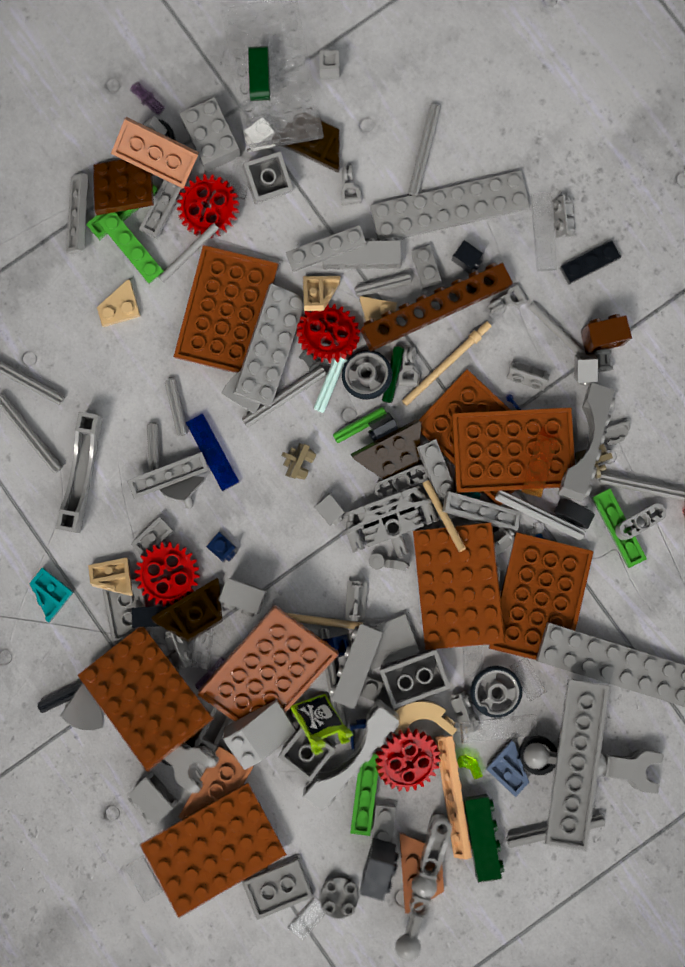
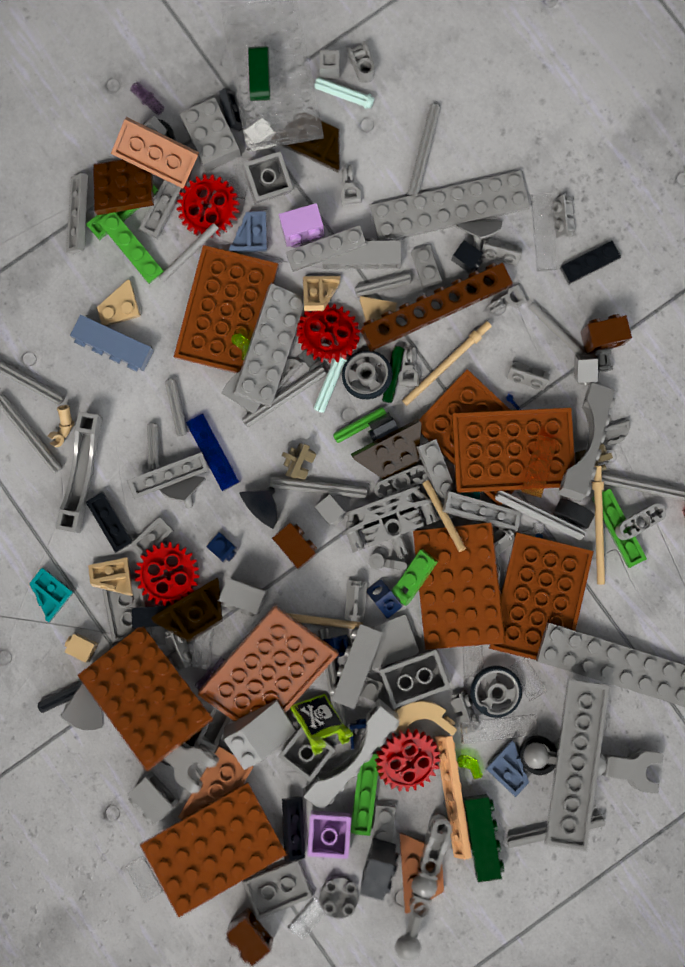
(66, 424): none -> tan piece
(80, 647): none -> tan brick
(109, 522): none -> black plate
(112, 343): none -> sand blue brick
(231, 109): none -> black plate
(241, 342): none -> clear neon green arm
(249, 937): none -> reddish brown brick
(251, 234): none -> sand blue wing
(261, 505): none -> black shield
(290, 368): none -> light grey tile
(293, 828): none -> black plate
(294, 545): none -> reddish brown brick
(301, 225): none -> lavender brick
(318, 487): none -> light grey axle
(329, 834): none -> lavender brick
(344, 93): none -> light aqua axle
(361, 59): none -> light grey piece
(385, 599): none -> dark blue bracket
(414, 577): none -> bright green plate
(481, 230): none -> light grey shield
(509, 254): none -> light grey hinge
(598, 486): none -> tan bar

